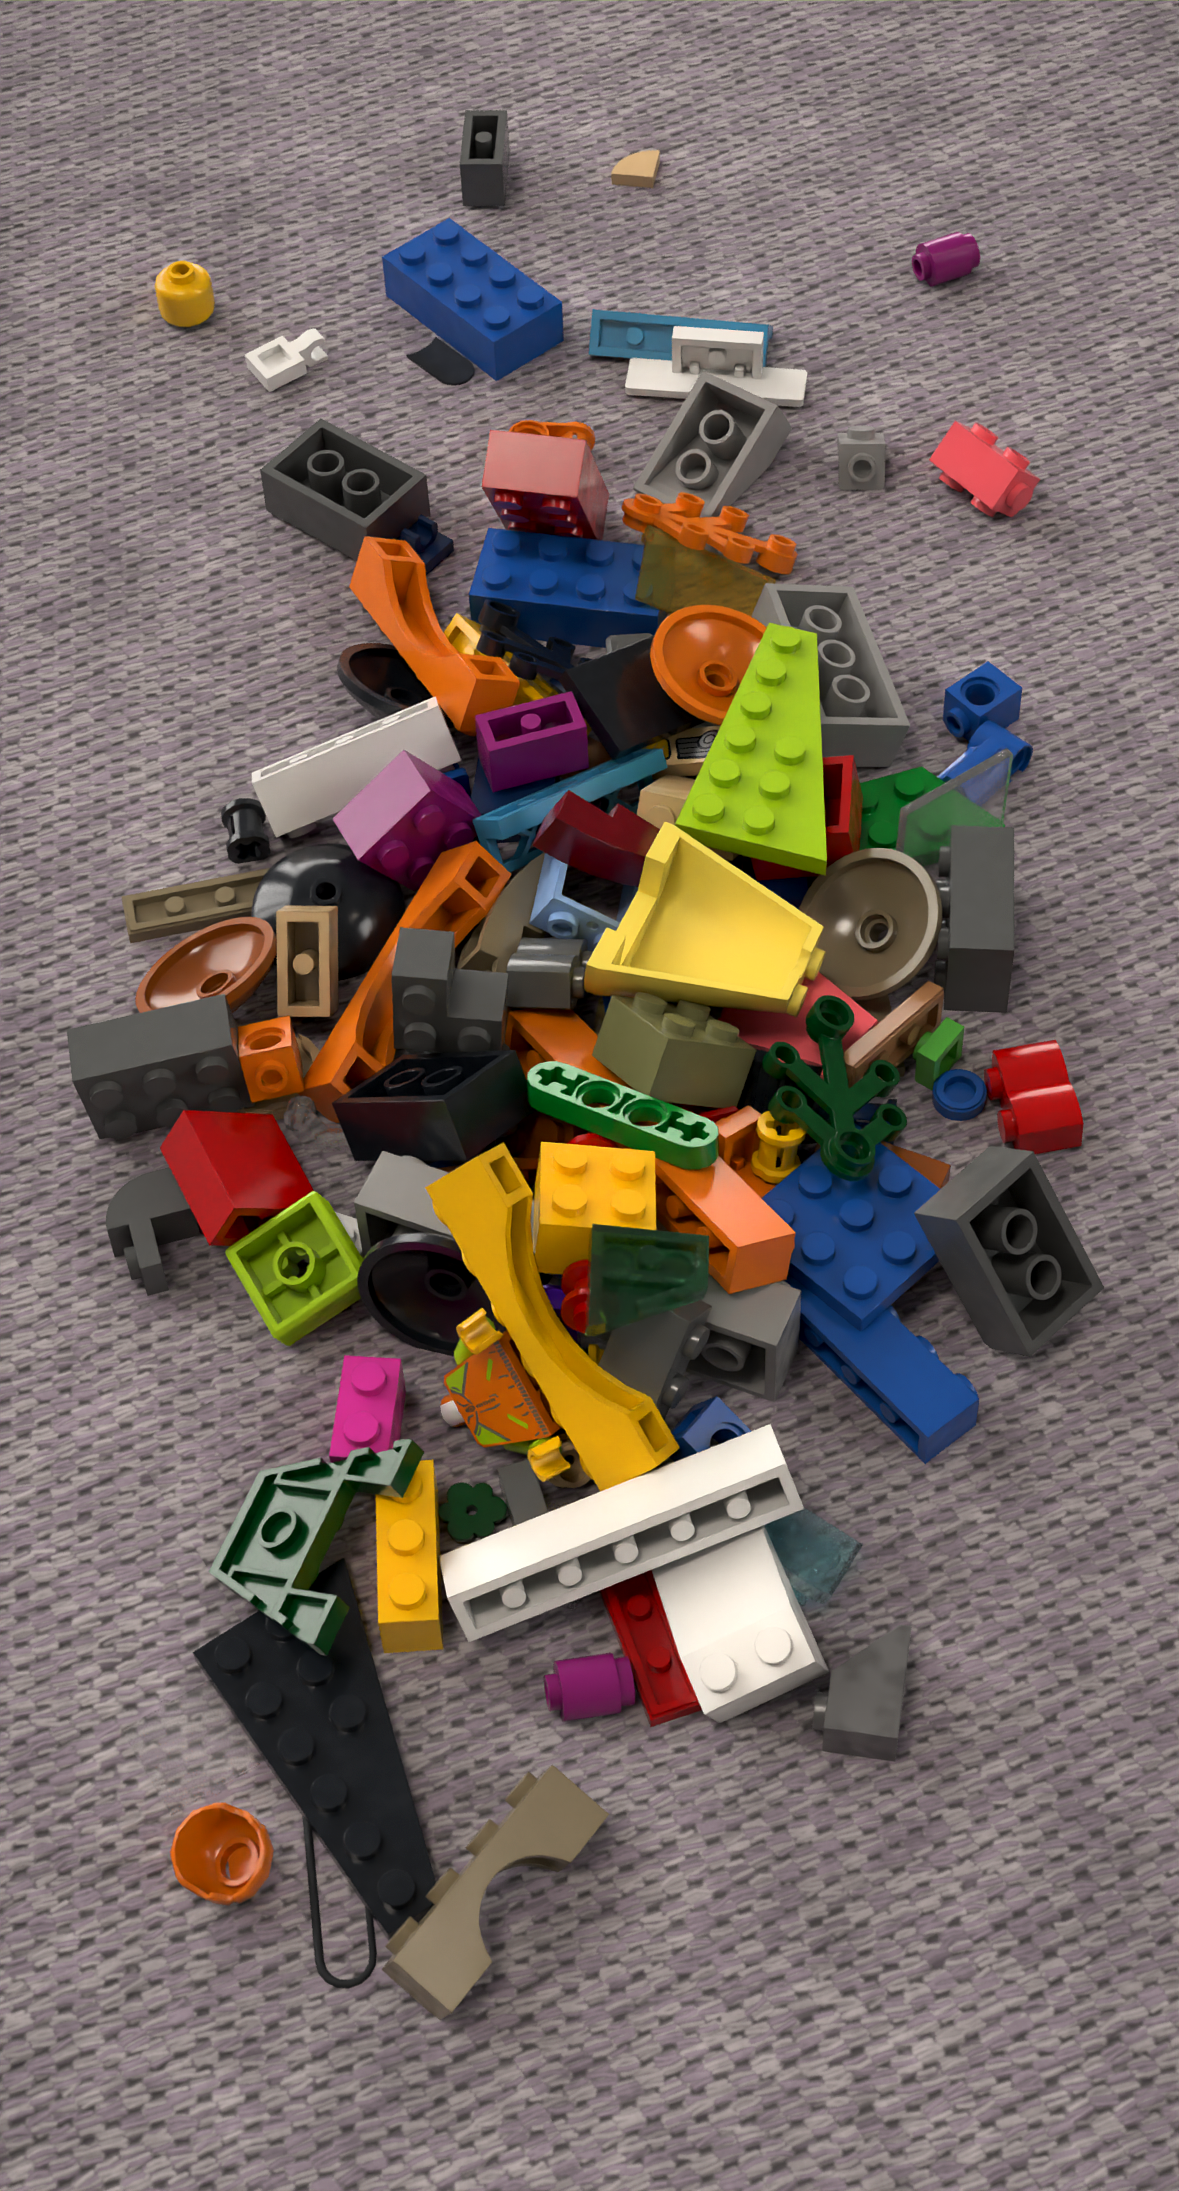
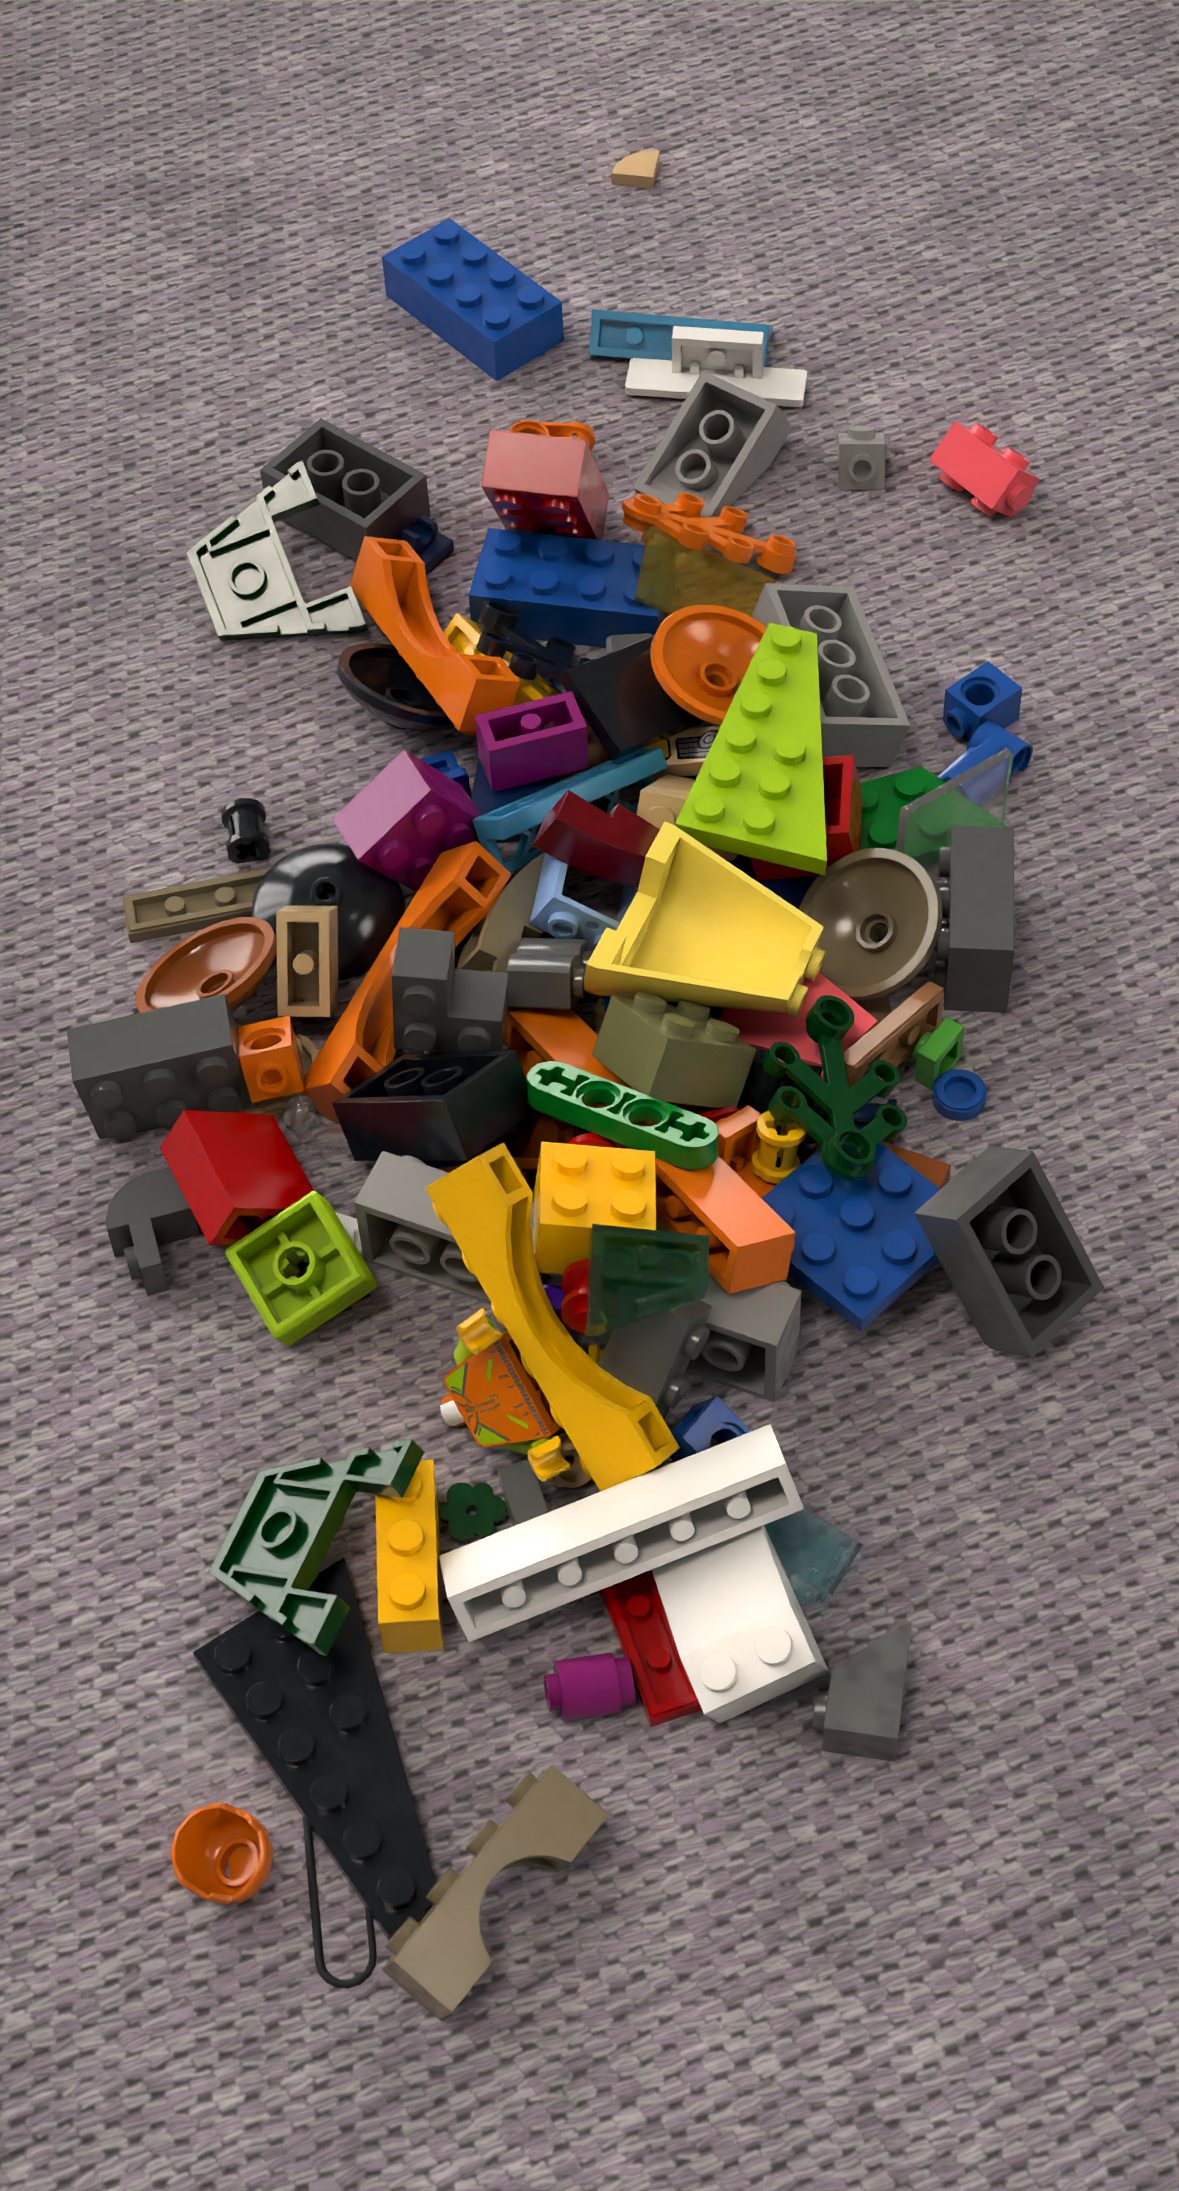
(184, 294): yellow head -> none
(250, 577): none -> wing
(284, 360): white plate -> none
(333, 773): white brick -> none
(368, 1405): dark pink brick -> none
(421, 1290): black dish -> none
(443, 363): black piece -> none
(484, 158): dark grey brick -> none
(892, 1375): blue brick -> none
(946, 258): magenta brick -> none
(1035, 1098): red brick -> none

